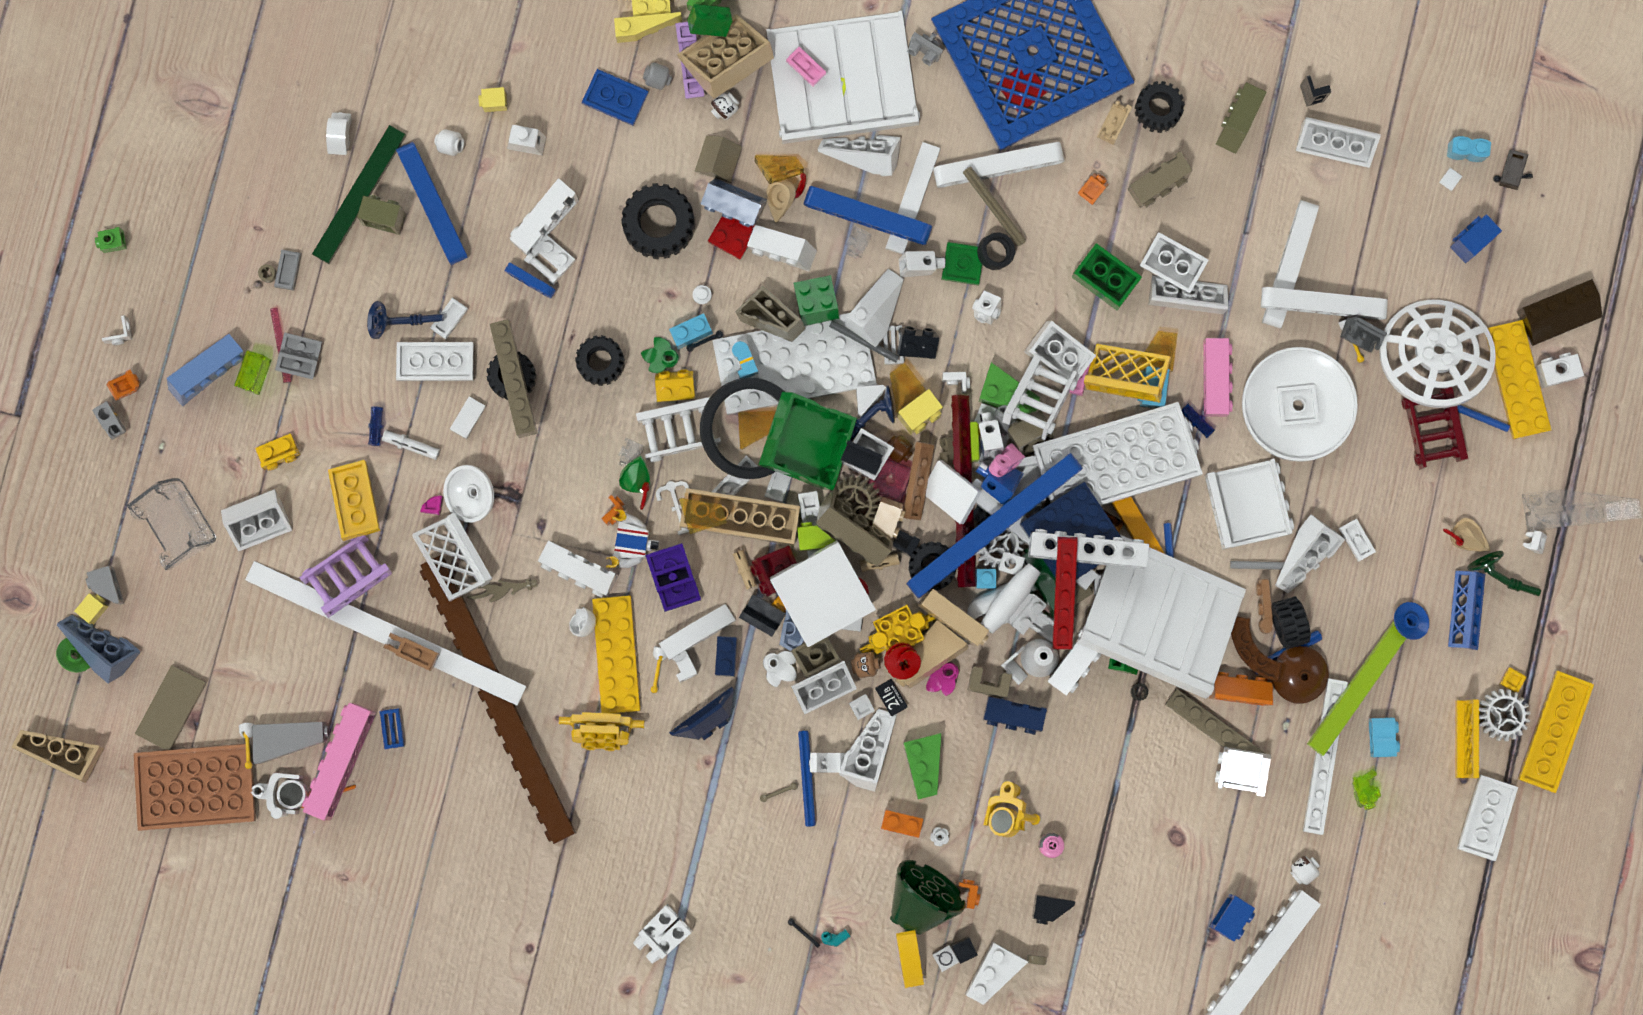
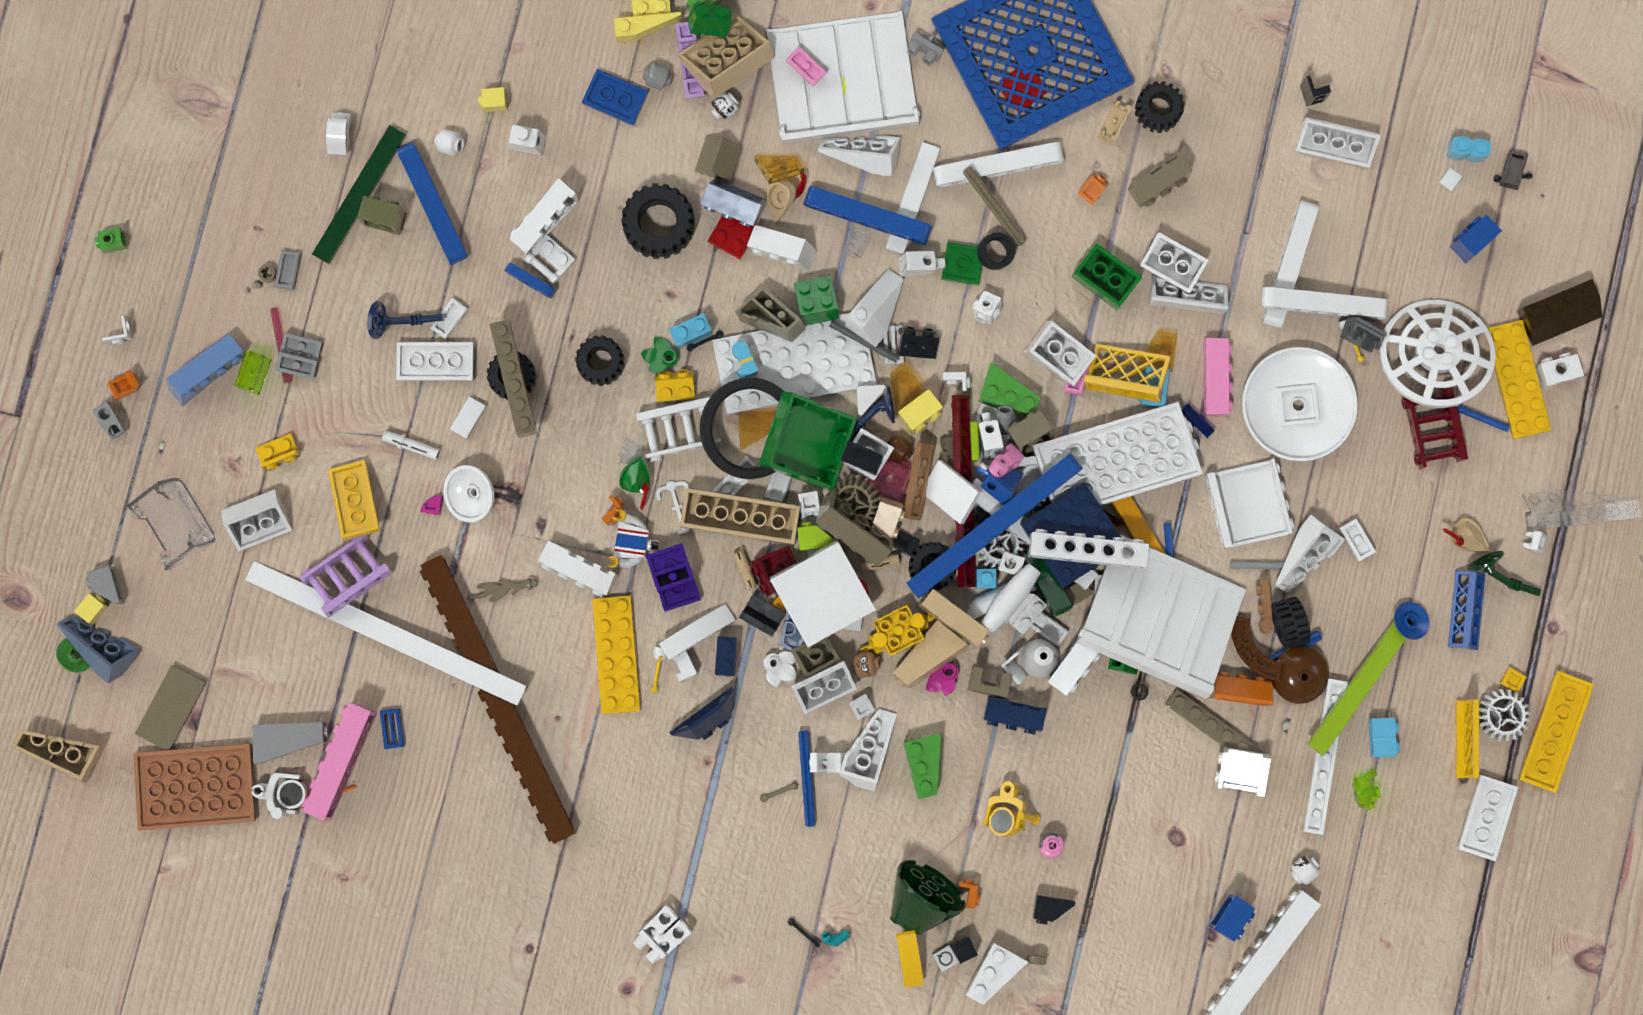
(246, 732): hinge -> none
(375, 426): clear blue pin -> none
(413, 652): medium nougat hinge -> none
(467, 551): white fence -> none
(582, 622): white hair -> none
(601, 730): yellow piece -> none
(702, 294): white plate -> none
(702, 515): clear yellow wing -> none
(891, 697): black sticker -> none
(902, 823): orange brick -> none
(907, 656): red piece -> none
(938, 831): white plate -> none
(1028, 383): white fence -> none
(1064, 592): red tile -> none
(1241, 117): olive wedge -> none

